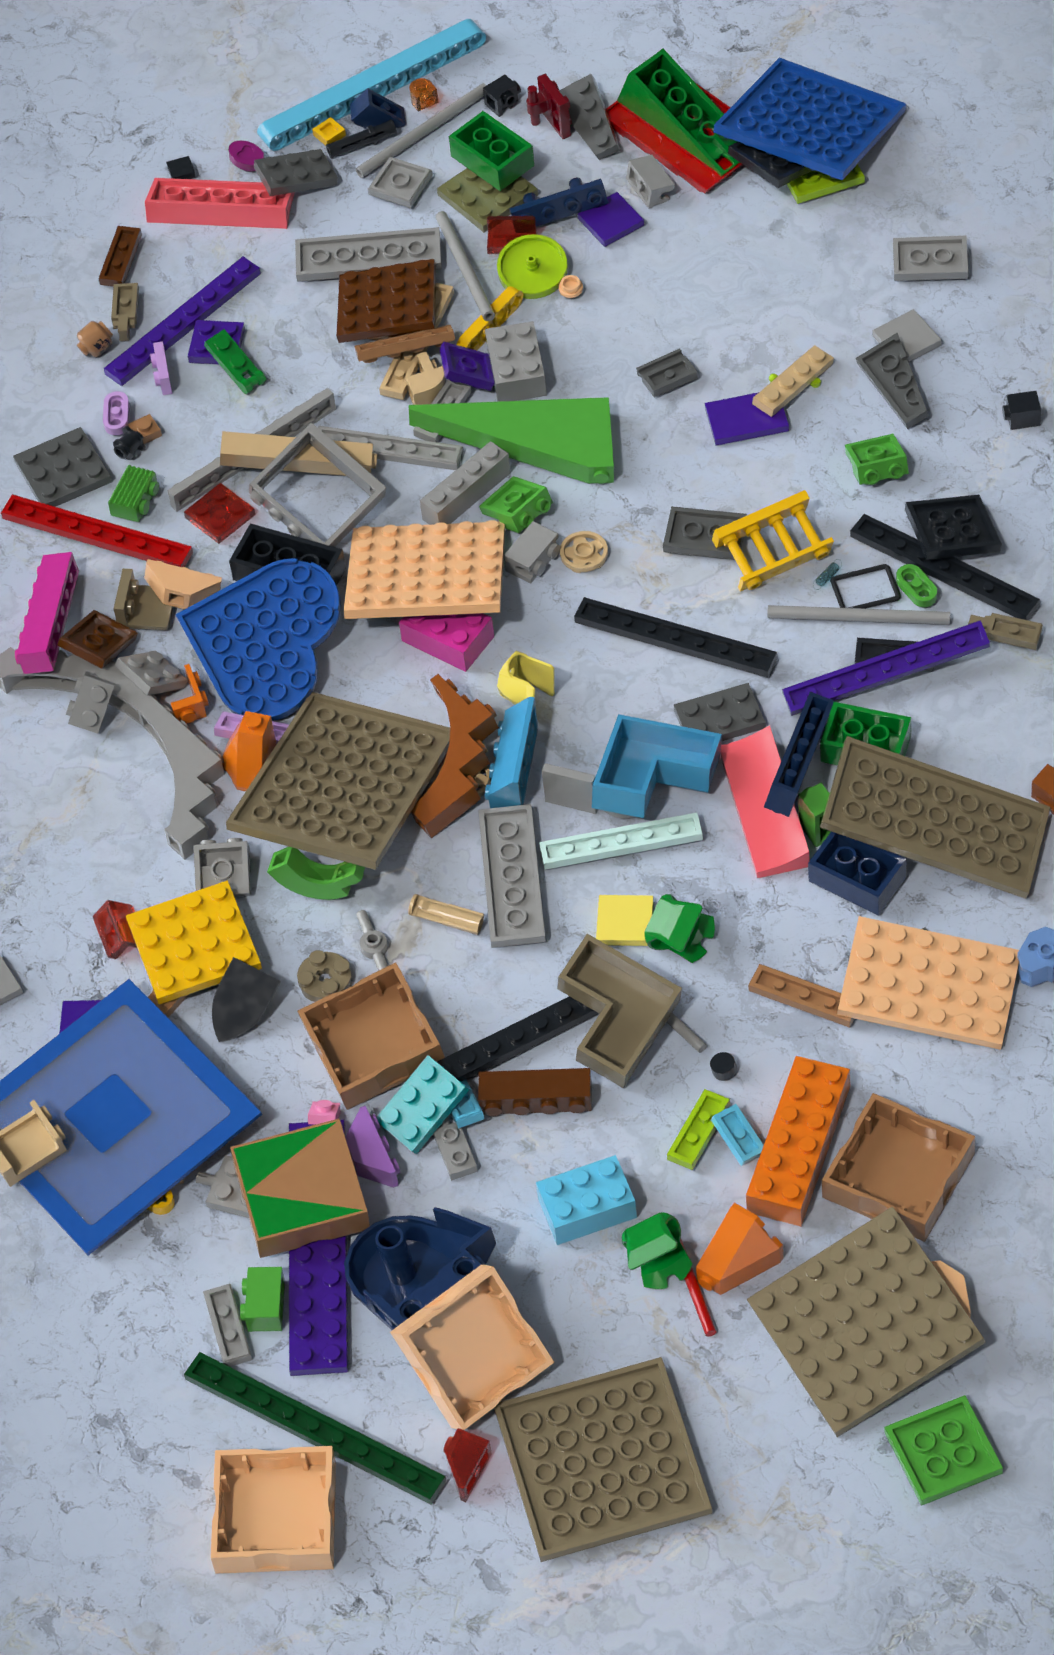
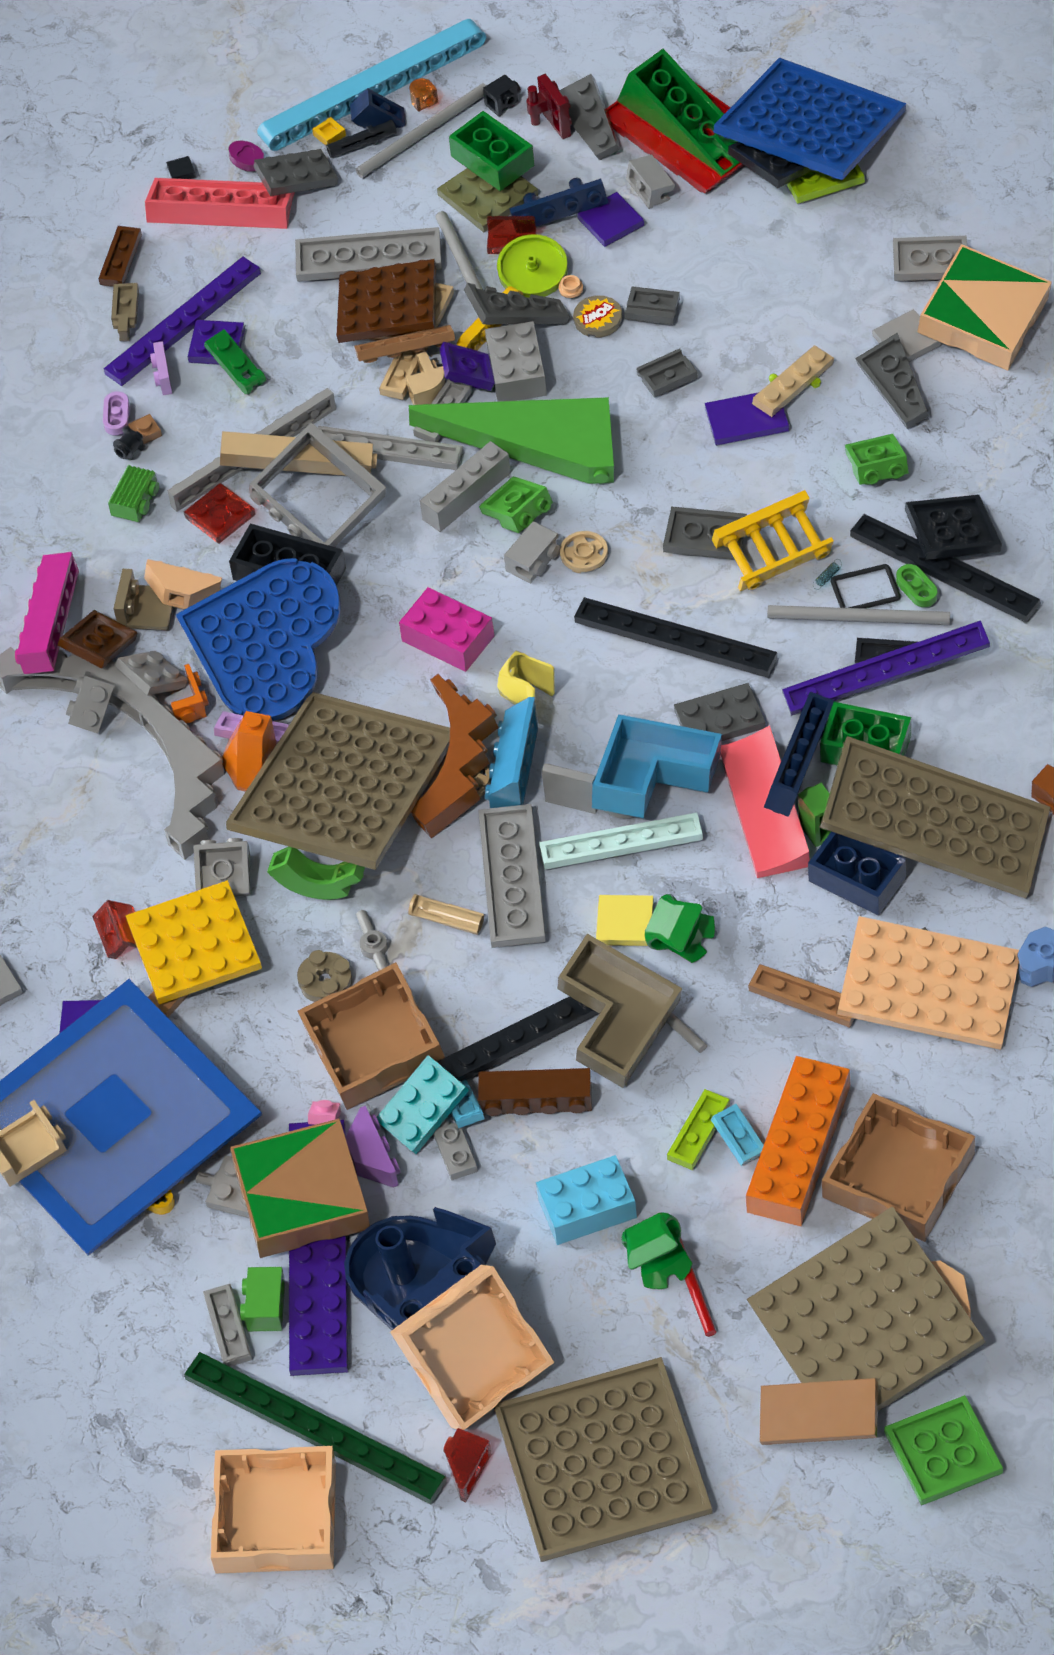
(62, 468): dark grey plate -> none
(94, 339): medium nougat head -> none
(95, 531): red plate -> none
(241, 999): black shield -> none
(400, 182): light grey plate -> none
(425, 570): light nougat plate -> none
(514, 308): none -> dark grey wing
(597, 316): none -> tile
(652, 305): none -> dark grey plate
(723, 1066): black piece -> none
(737, 1252): orange slope -> none
(818, 1411): none -> medium nougat tile
(984, 306): none -> light nougat tile
(1010, 630): dark tan hinge -> none
(1022, 410): black brick -> none

